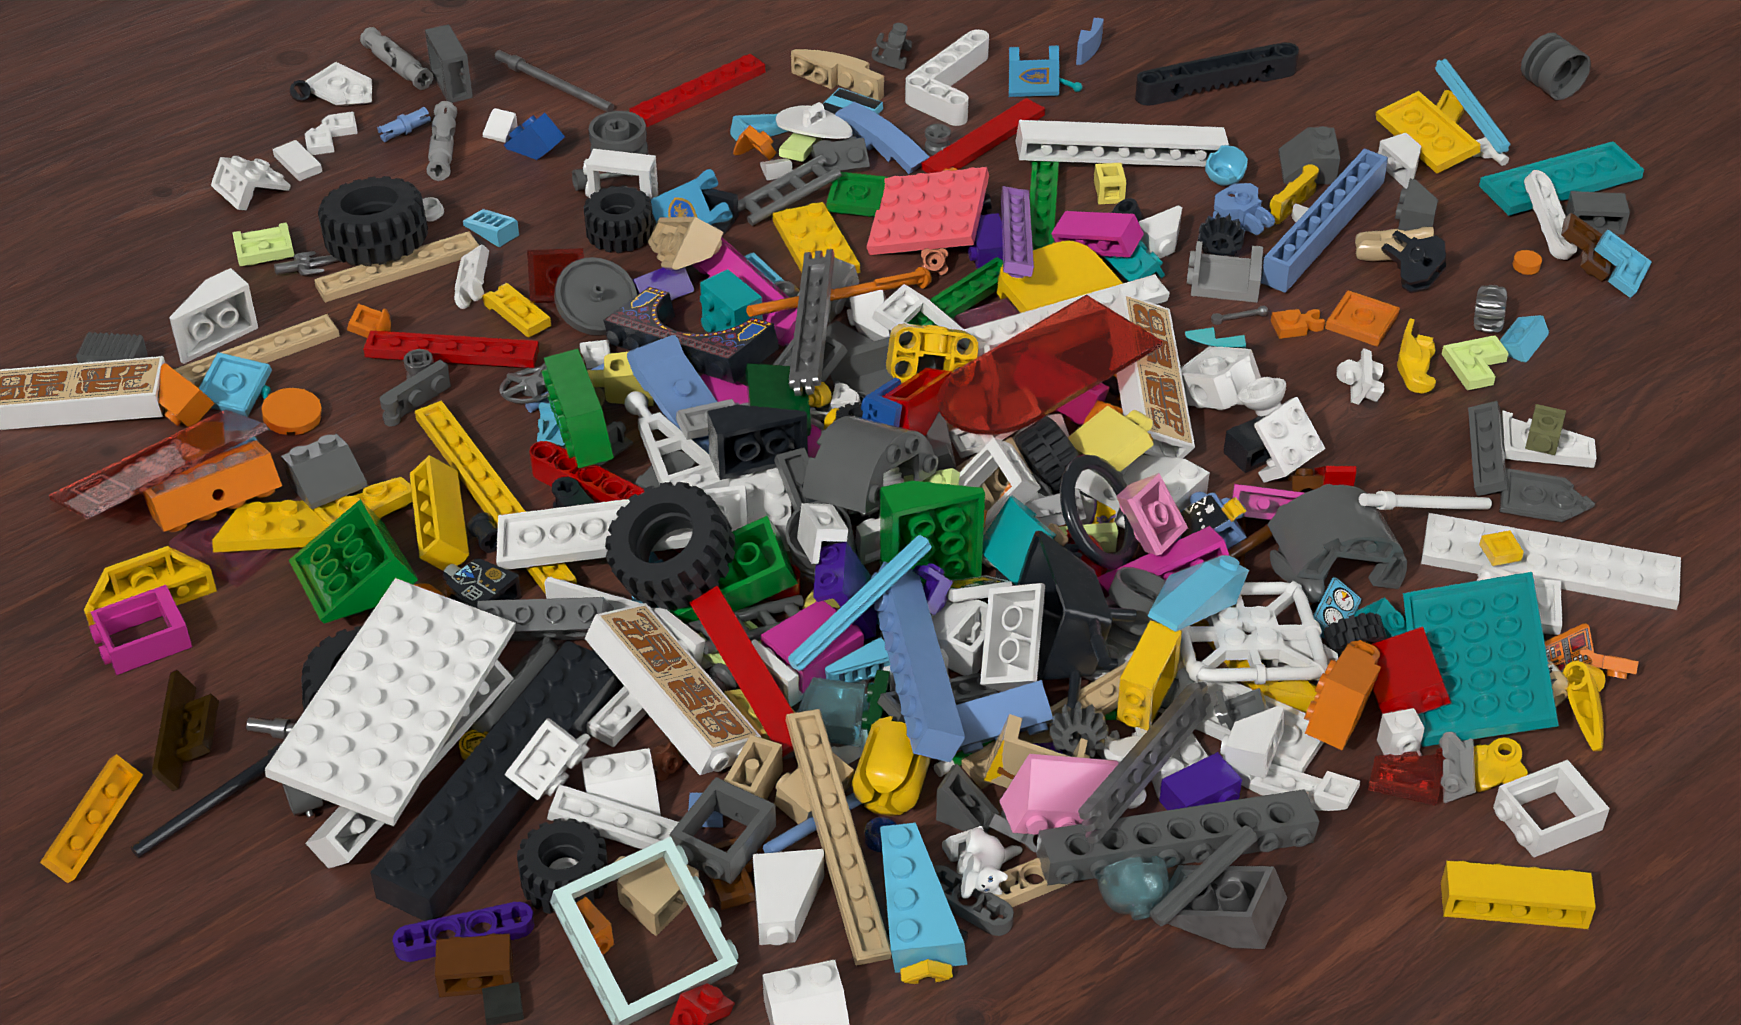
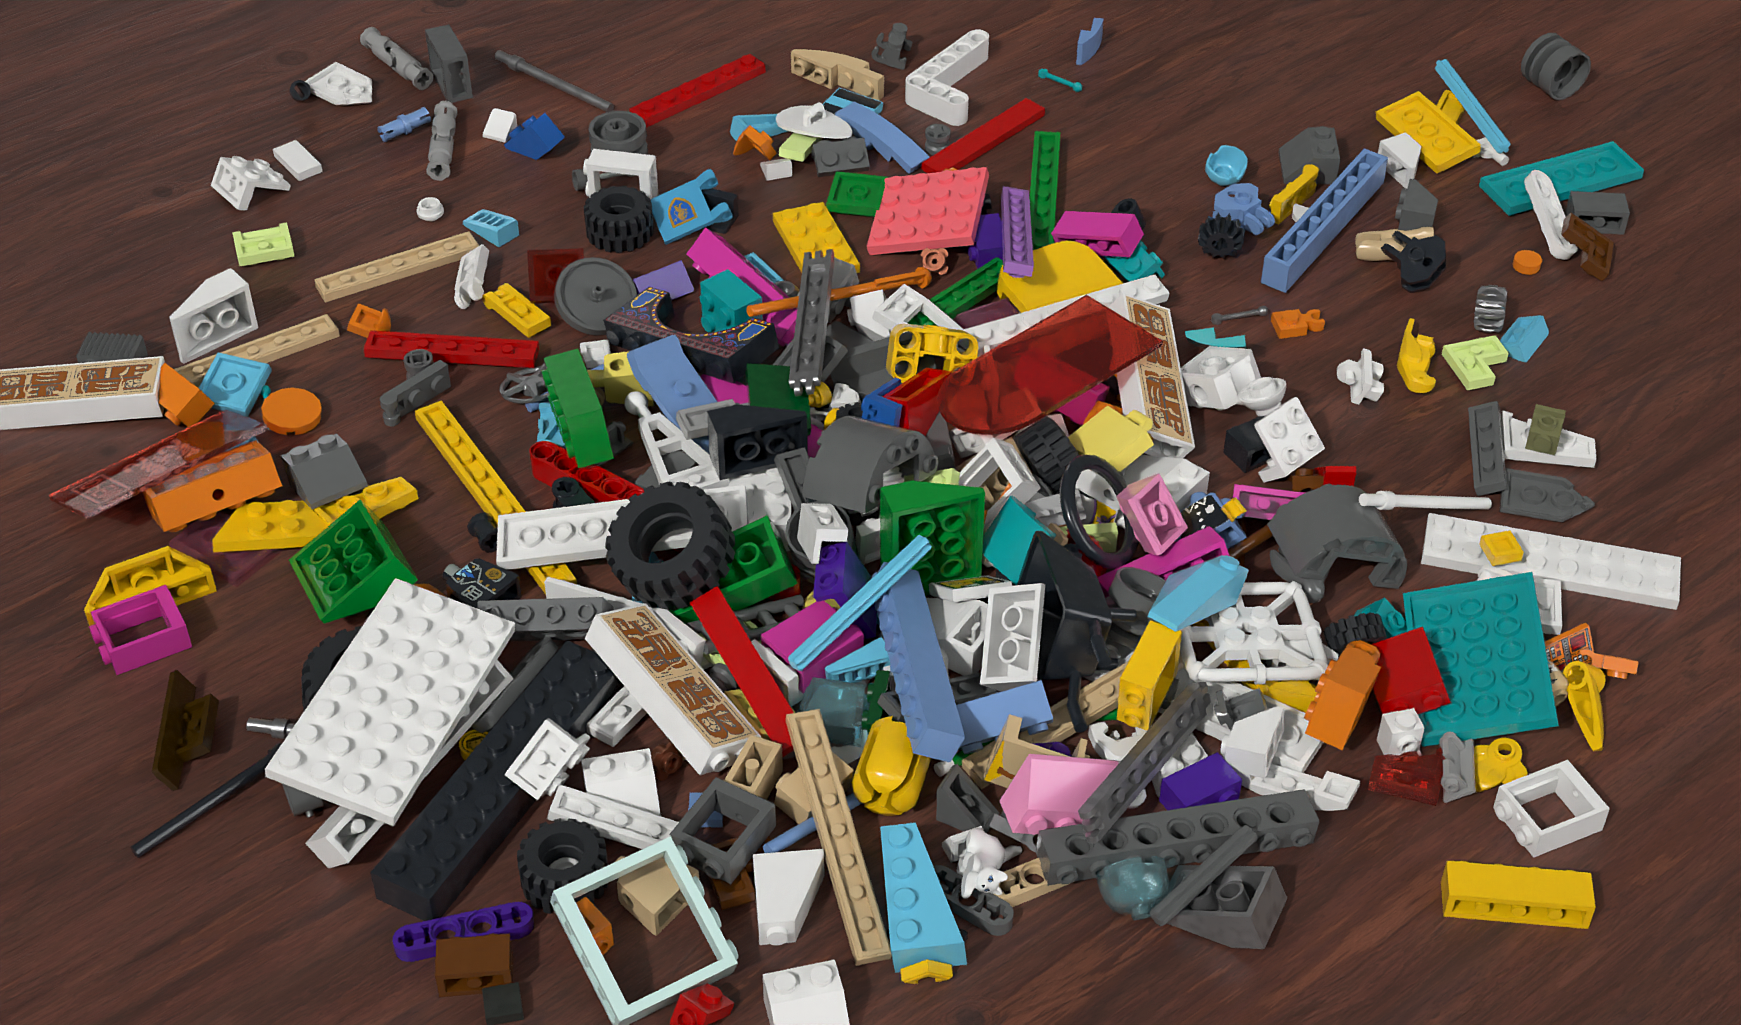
(91, 819): light orange plate -> none
(304, 264): flat silver piece -> none
(320, 139): white tile -> none
(373, 221): black tyre -> none
(438, 514): yellow brick -> none
(684, 241): tan wedge -> none
(793, 178): dark grey bar -> none
(872, 832): clear blue tile -> none
(935, 586): dark purple bracket -> none
(1033, 76): dark azure flag -> none
(1077, 724): dark grey gear -> none
(1110, 183): light yellow brick -> none
(1117, 143): white brick -> none
(1162, 231): white slope -> none
(1225, 276): light grey panel -> none
(1274, 60): black gear -> none
(1336, 604): slope -> none
(1362, 318): orange tile -> none
(1629, 263): medium azure tile -> none

